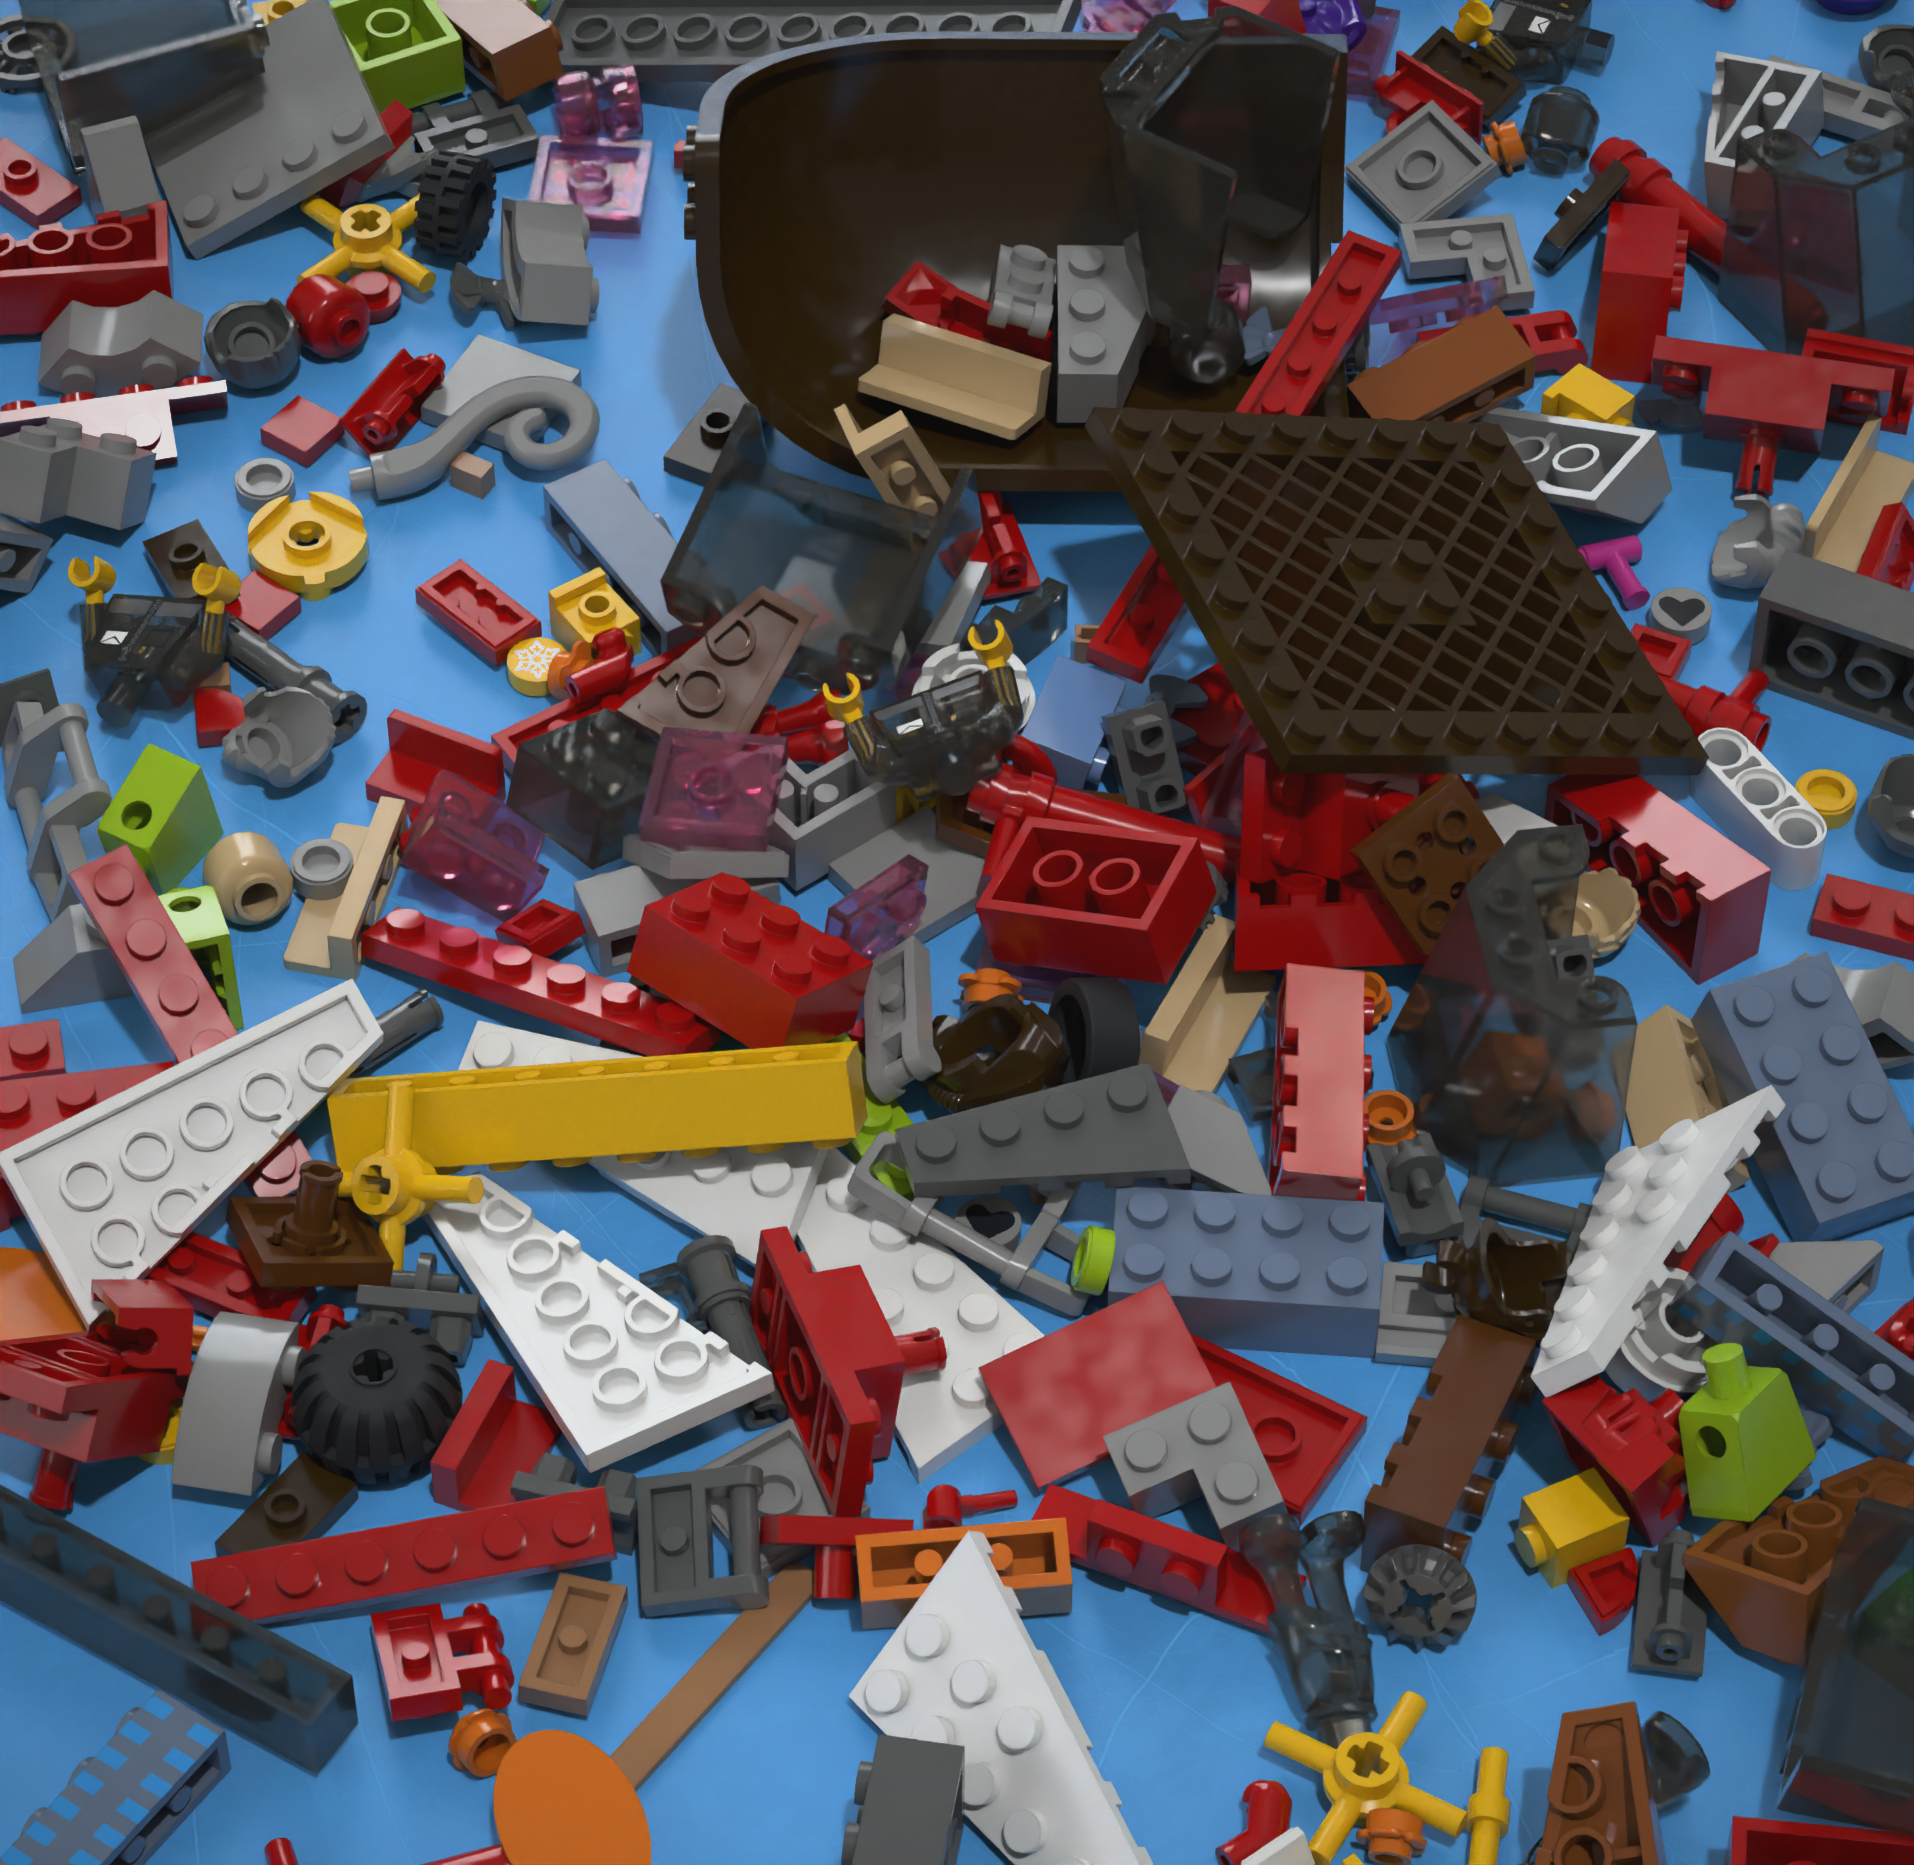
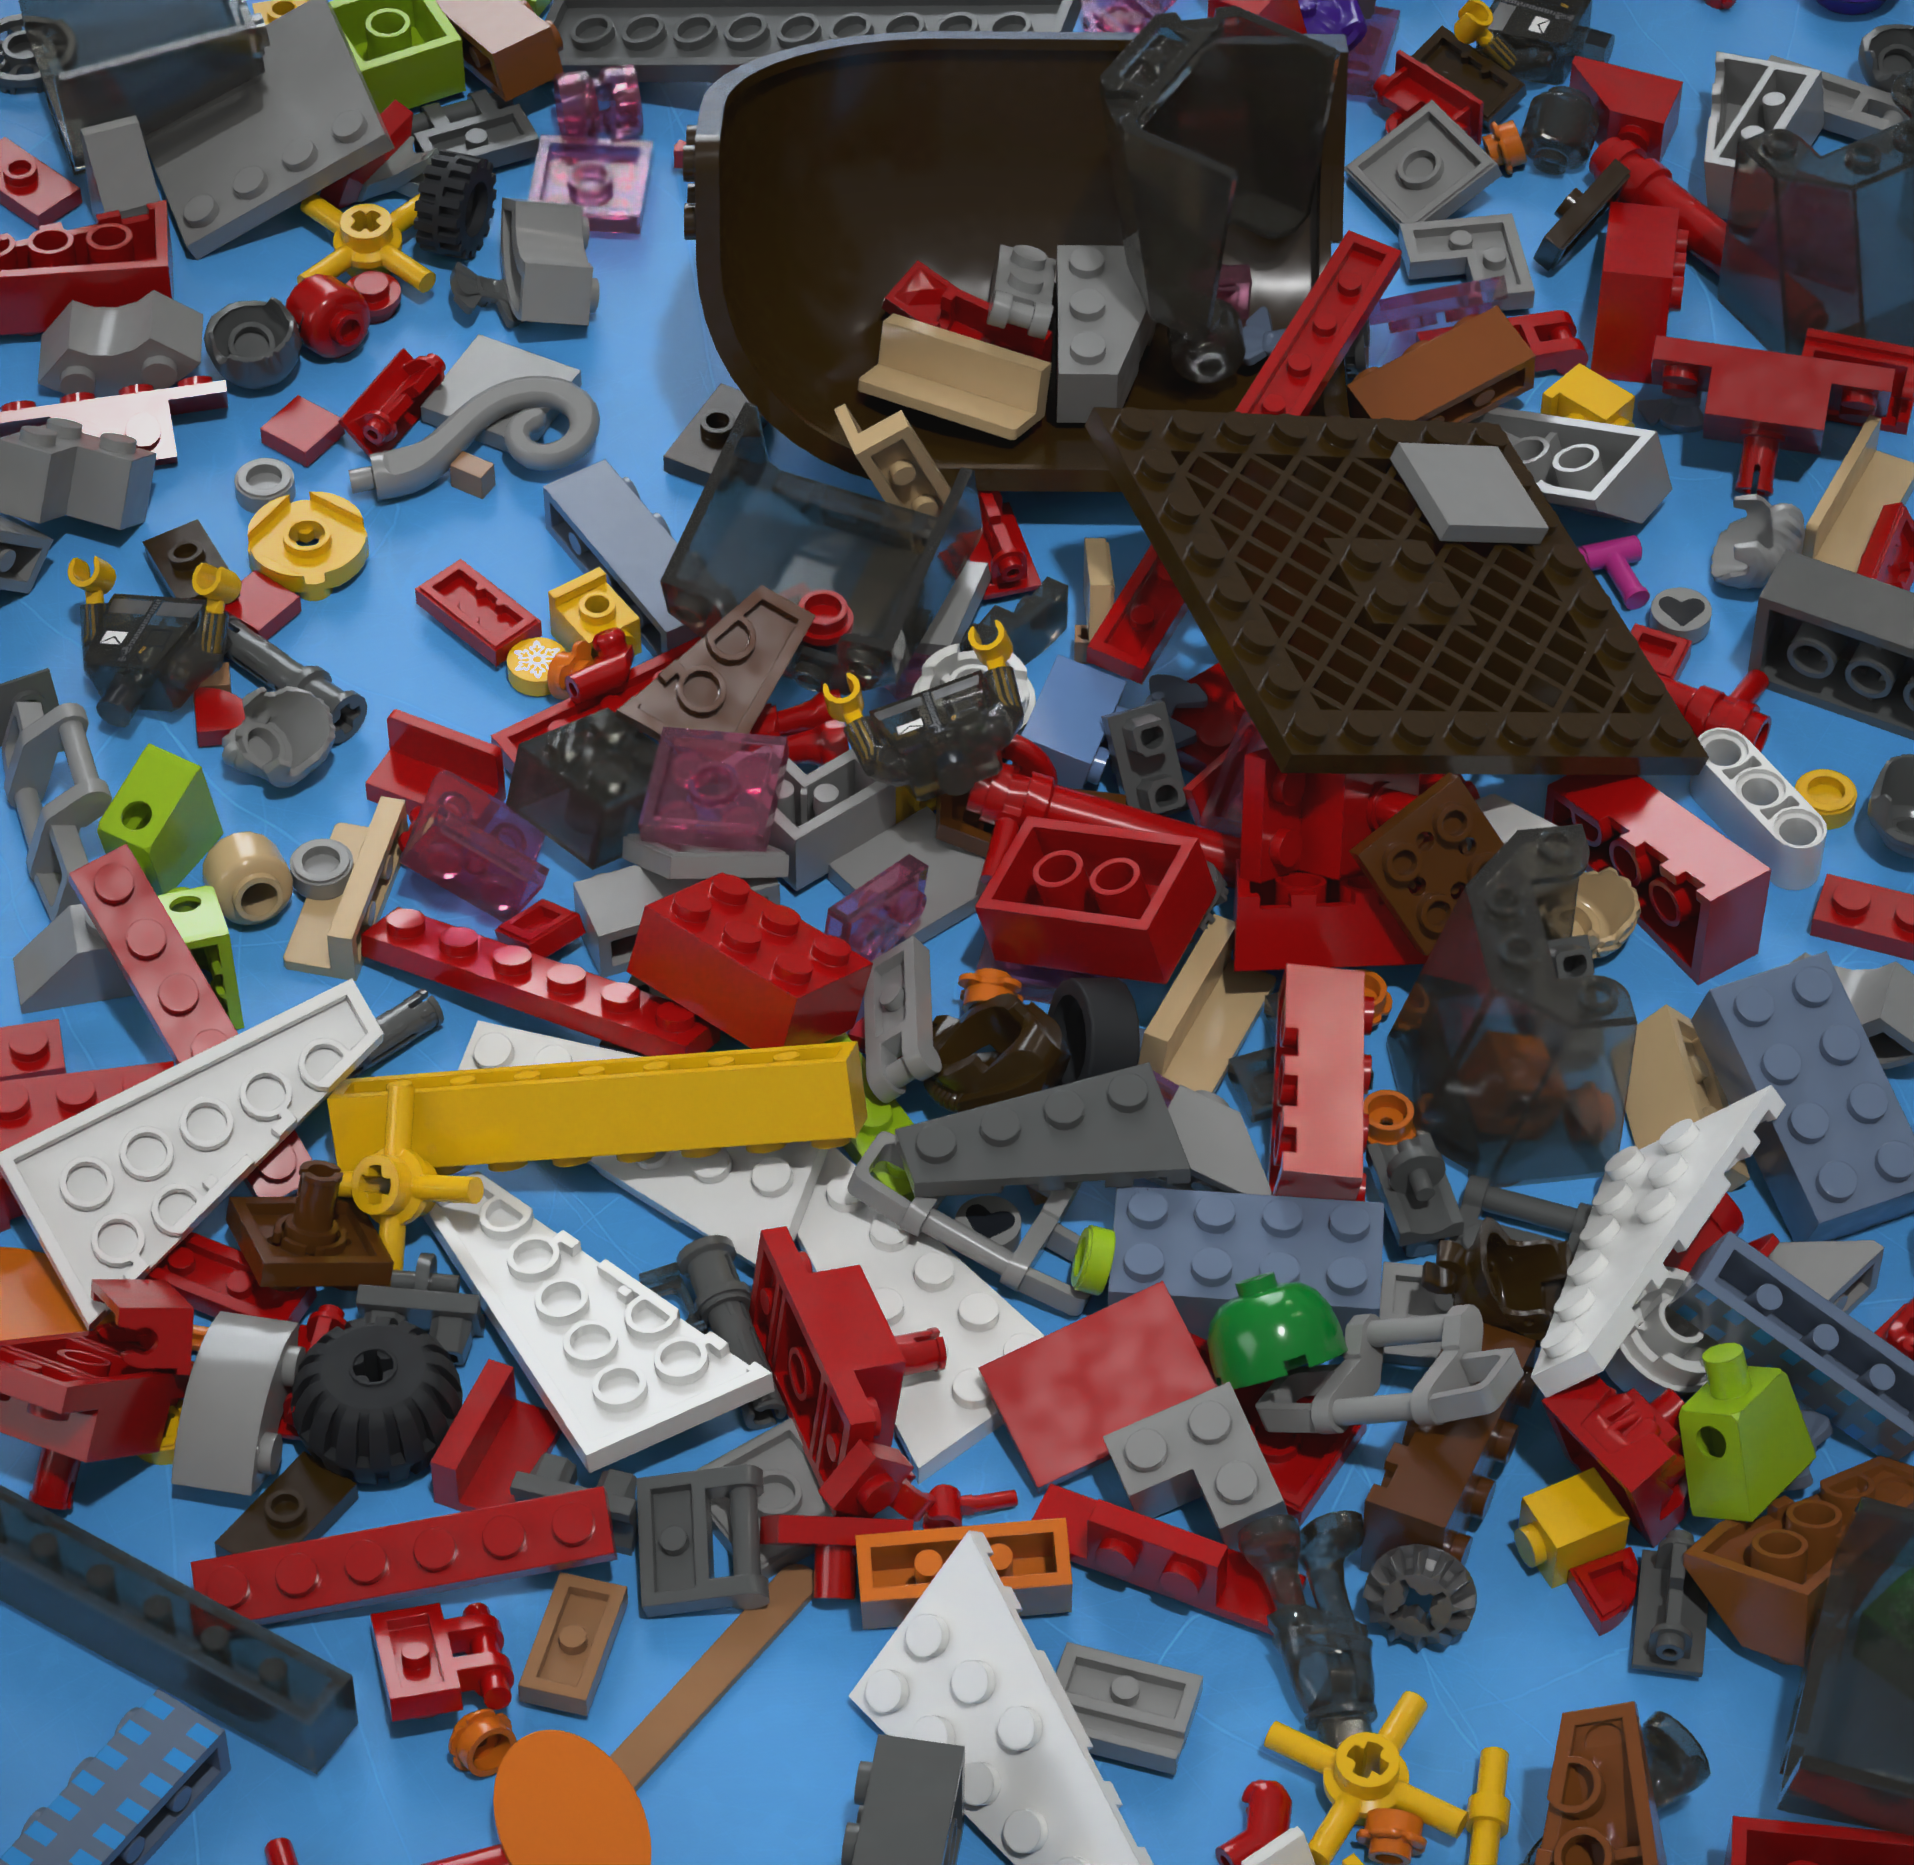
(831, 619): none -> red plate
(873, 1479): none -> red plate
(1097, 583): none -> tan tile
(1130, 1705): none -> light grey plate
(1271, 1331): none -> green cylinder
(1348, 1389): none -> light grey bar
(1469, 493): none -> light grey tile
(1630, 103): none -> red slope

